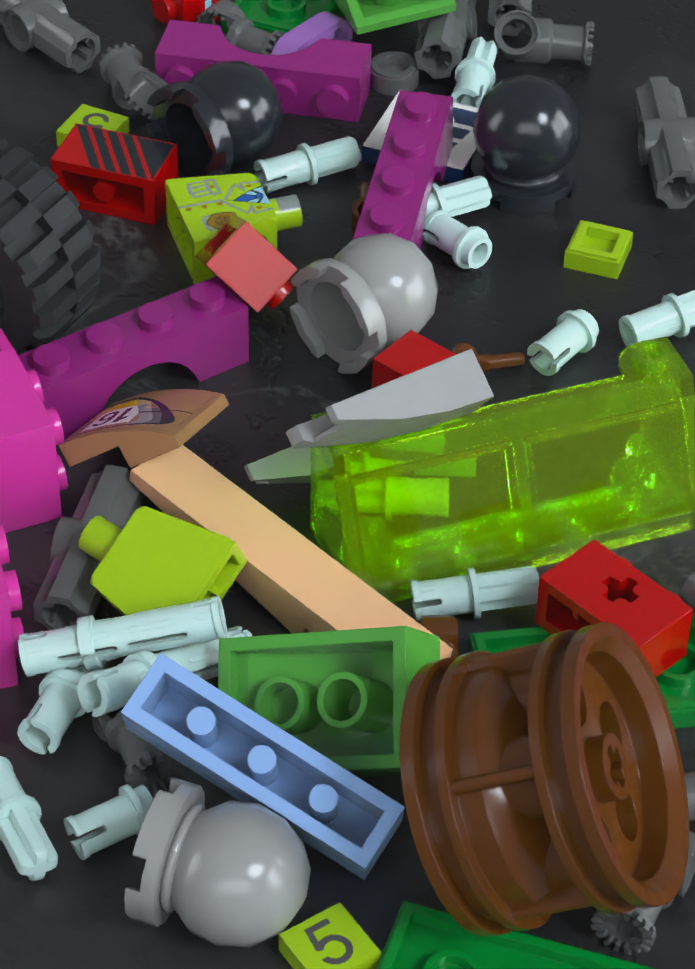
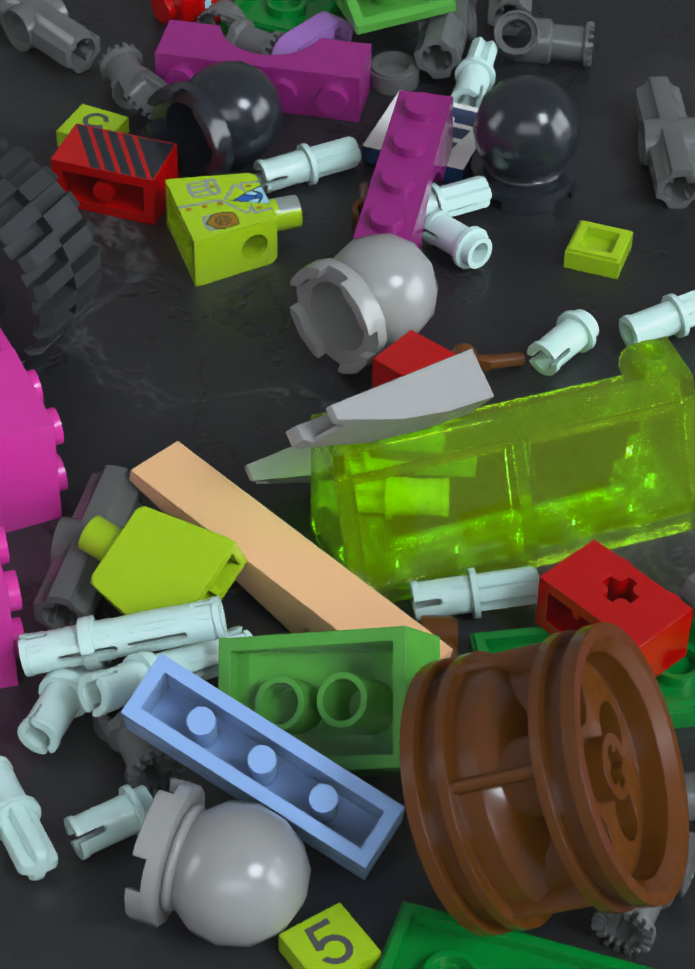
(144, 425): medium nougat slope -> none
(195, 327): magenta arch -> none
(248, 264): brick -> none

